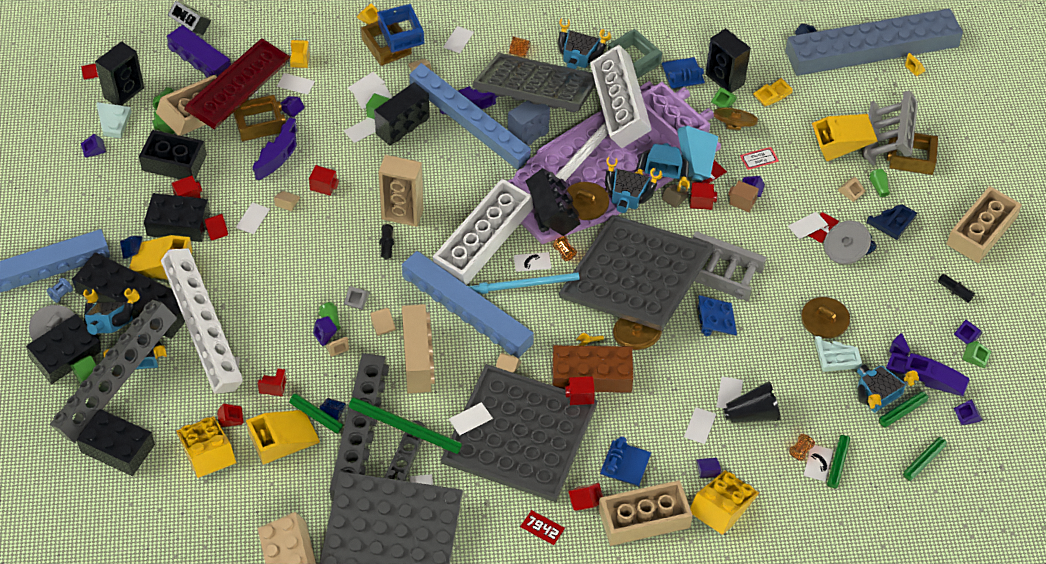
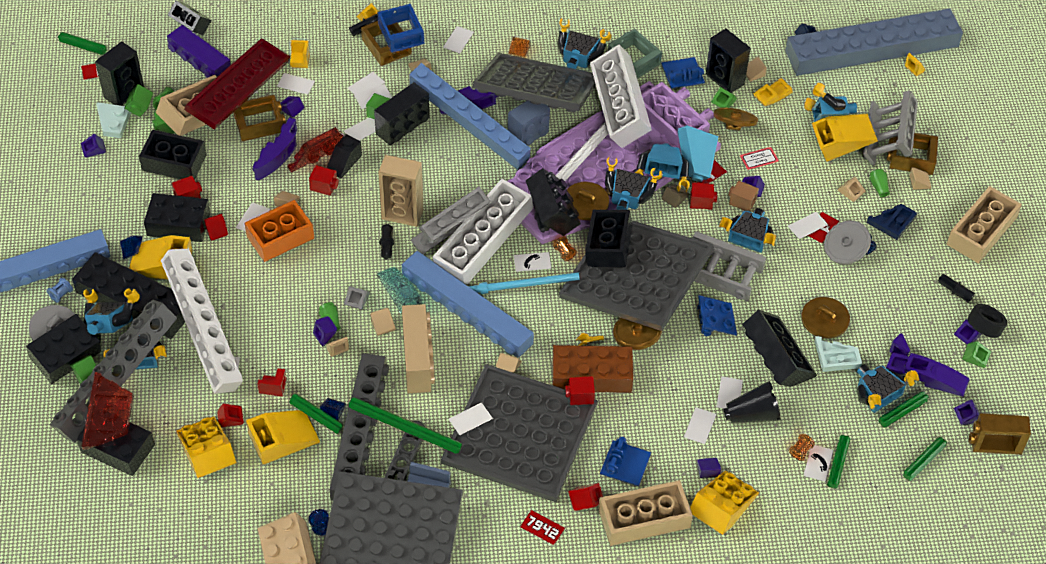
(82, 43): none -> green axle
(107, 412): none -> clear red wing
(138, 100): none -> bright green brick
(279, 230): none -> orange brick
(316, 148): none -> clear red wing
(319, 521): none -> clear blue wheel
(345, 155): none -> black slope
(356, 29): none -> black axle
(399, 288): none -> clear light blue slope
(429, 475): none -> sand blue panel
(449, 220): none -> light grey fence
(608, 238): none -> black brick
(749, 230): none -> torso
(756, 69): none -> tan slope
(778, 349): none -> black slope
(828, 105): none -> torso
(919, 179): none -> tan slope
(987, 320): none -> black tyre
(1013, 432): none -> pearl gold window

